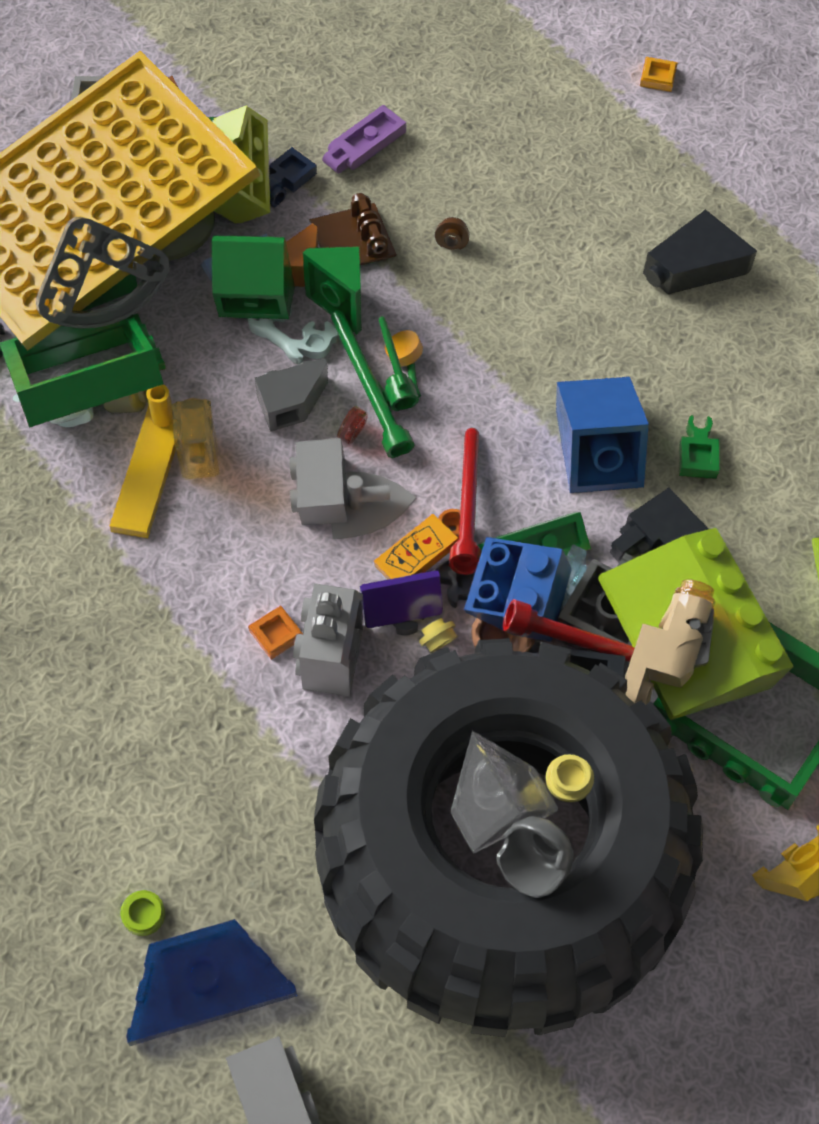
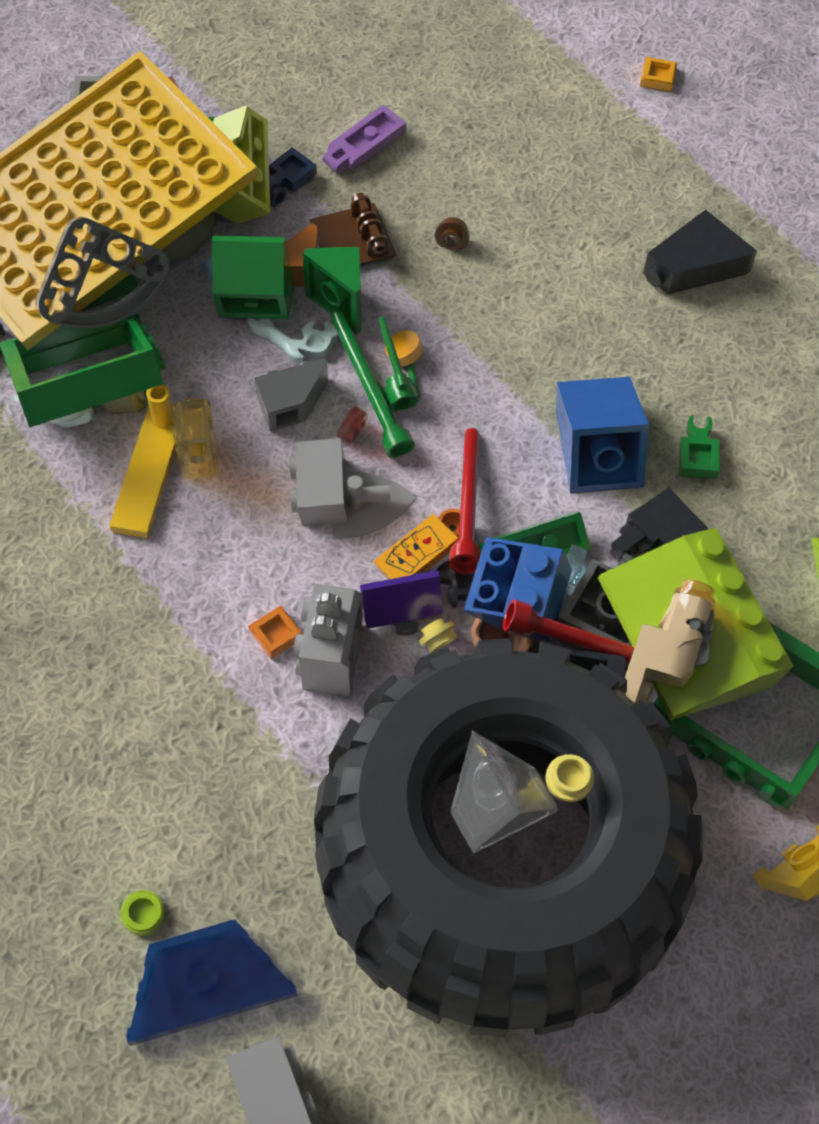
(535, 856): dark grey hair -> none

